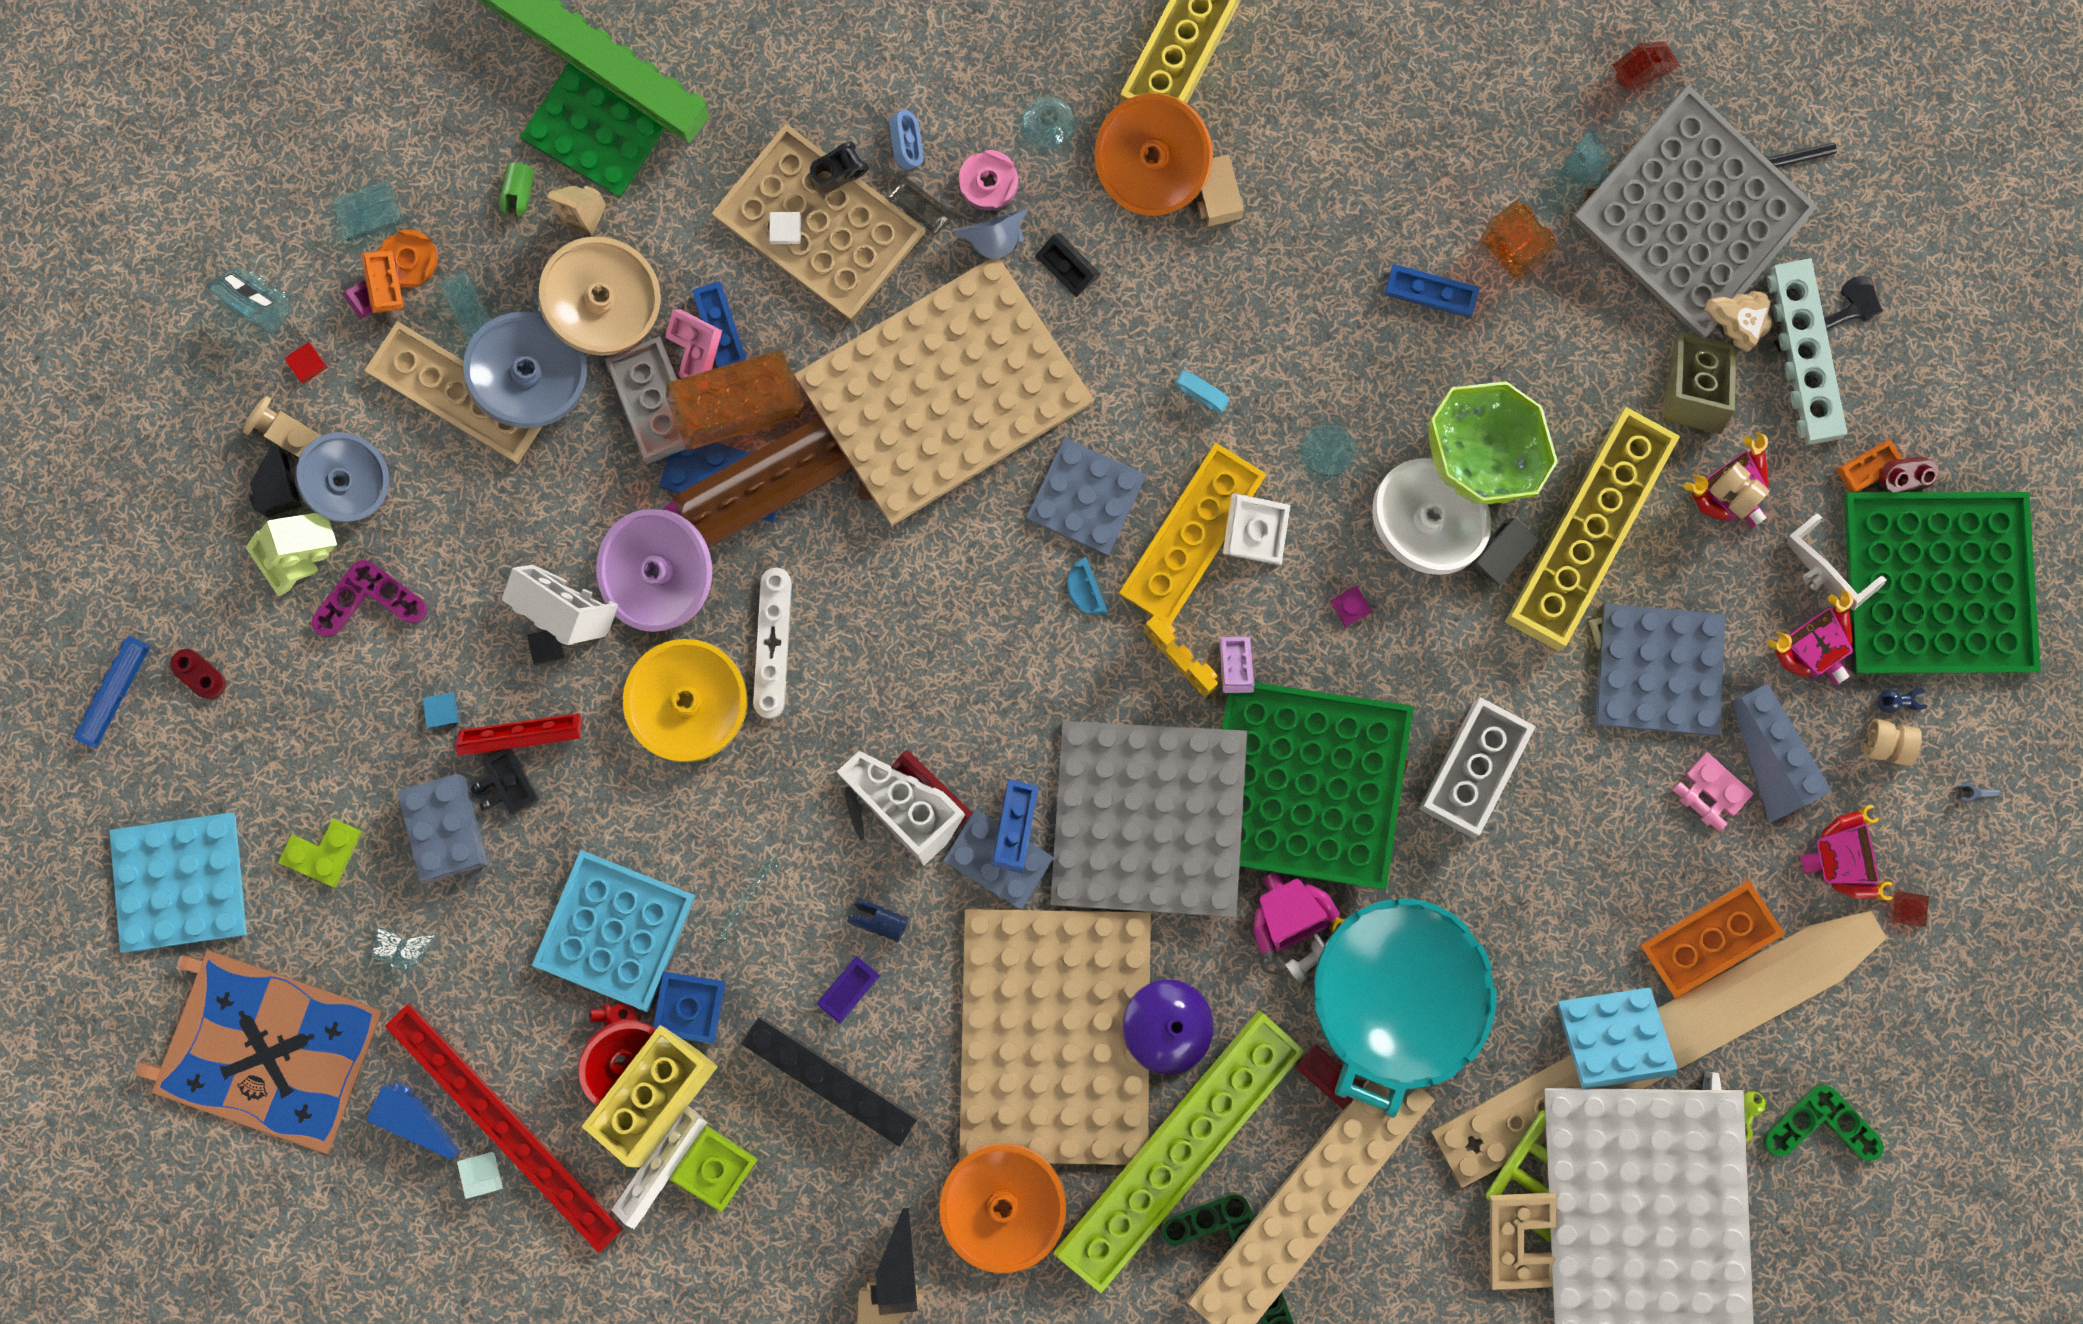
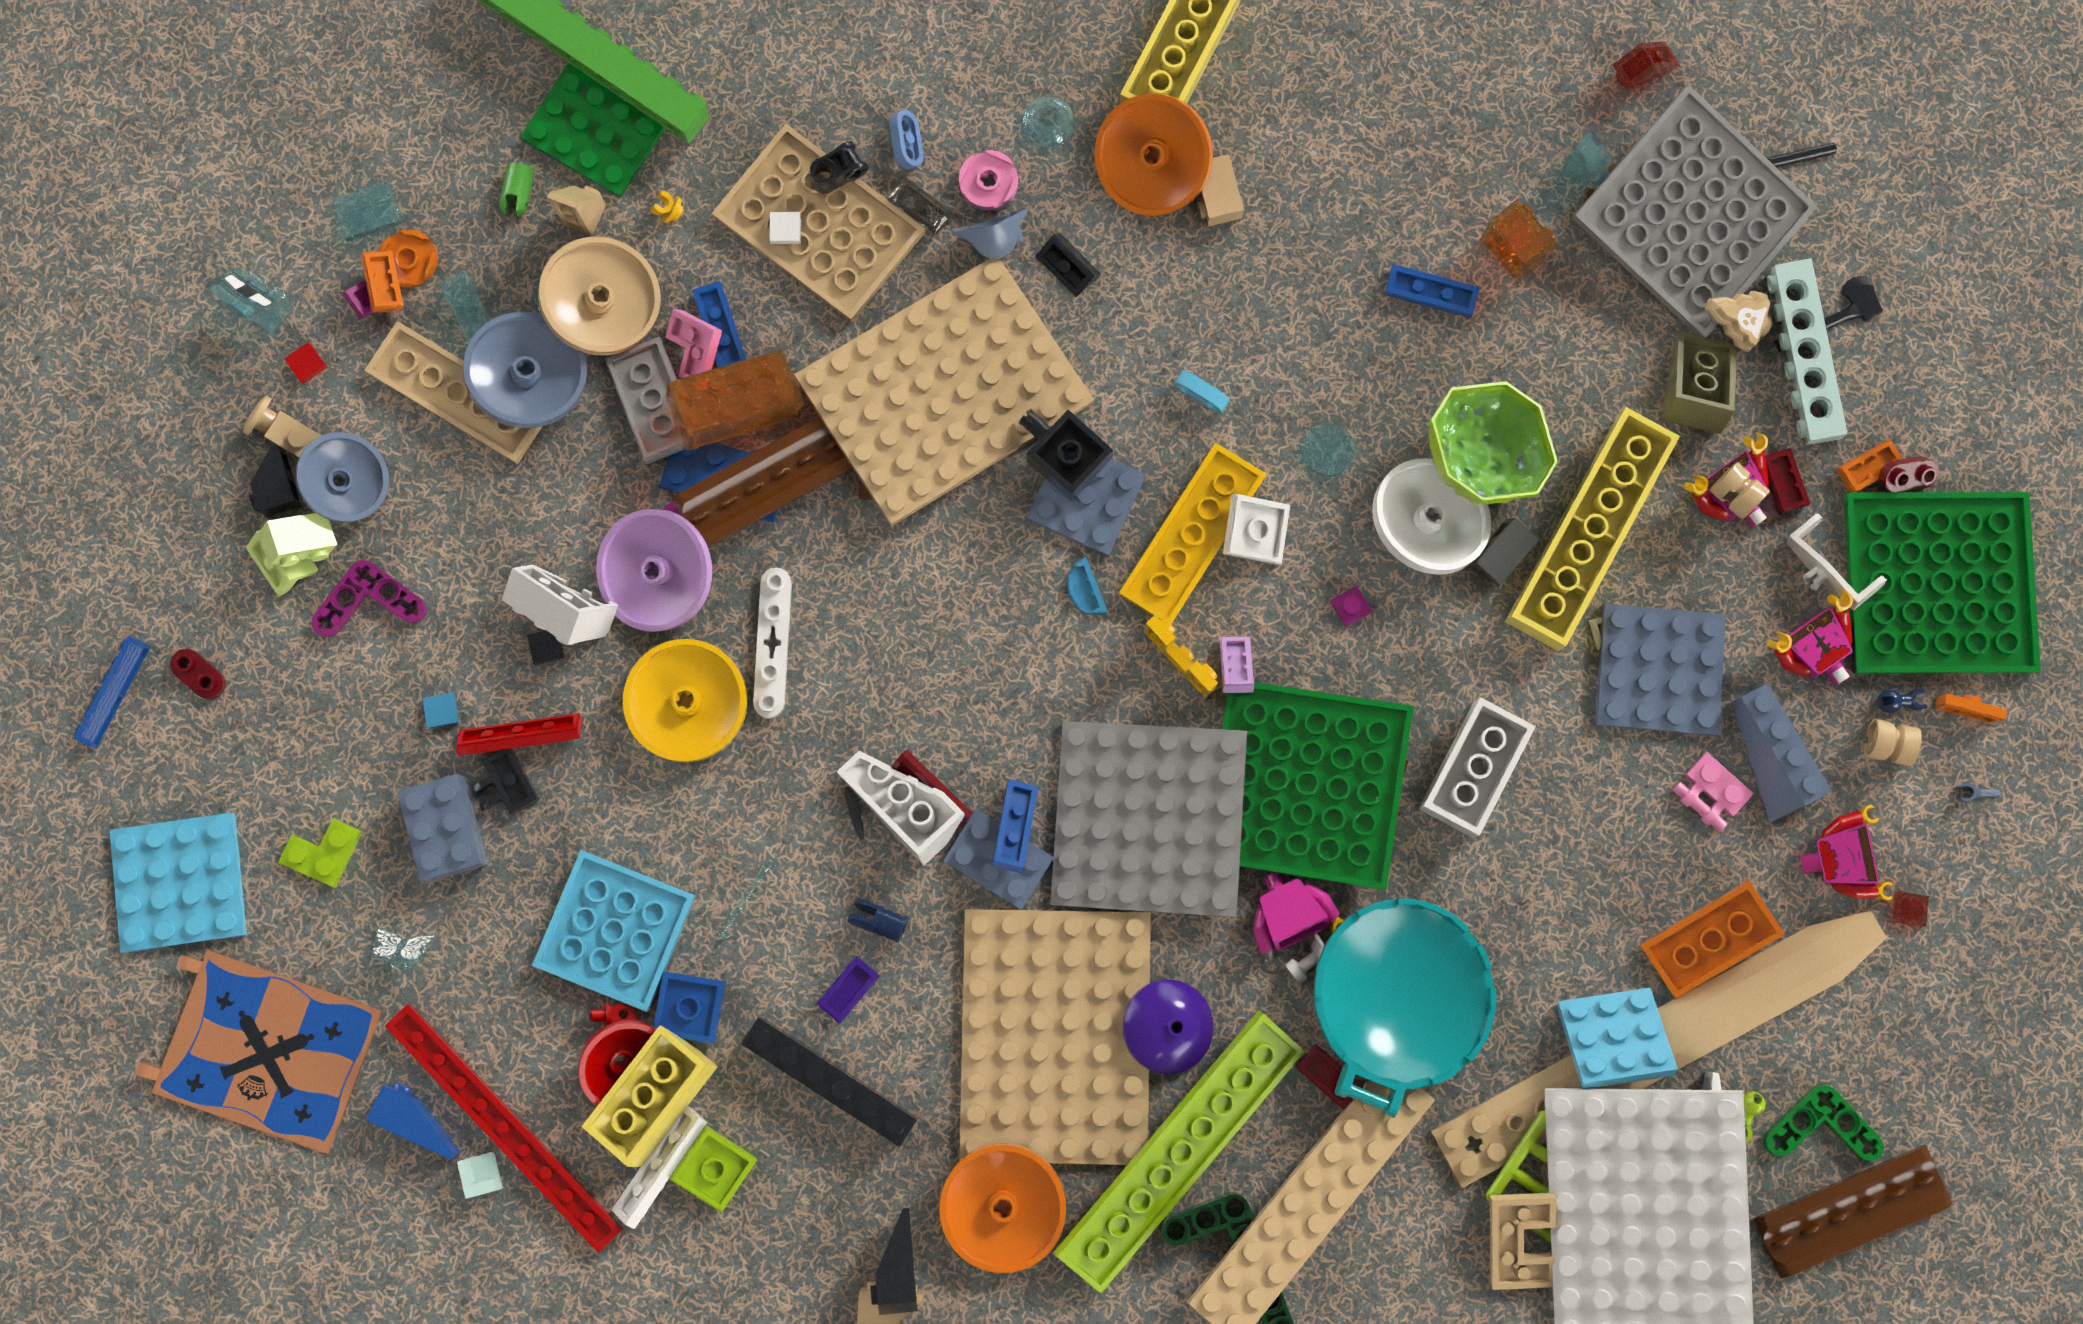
(672, 207): none -> yellow plate
(1067, 436): none -> black brick
(1786, 482): none -> dark red plate
(1853, 1211): none -> reddish brown plate
(1971, 707): none -> orange plate

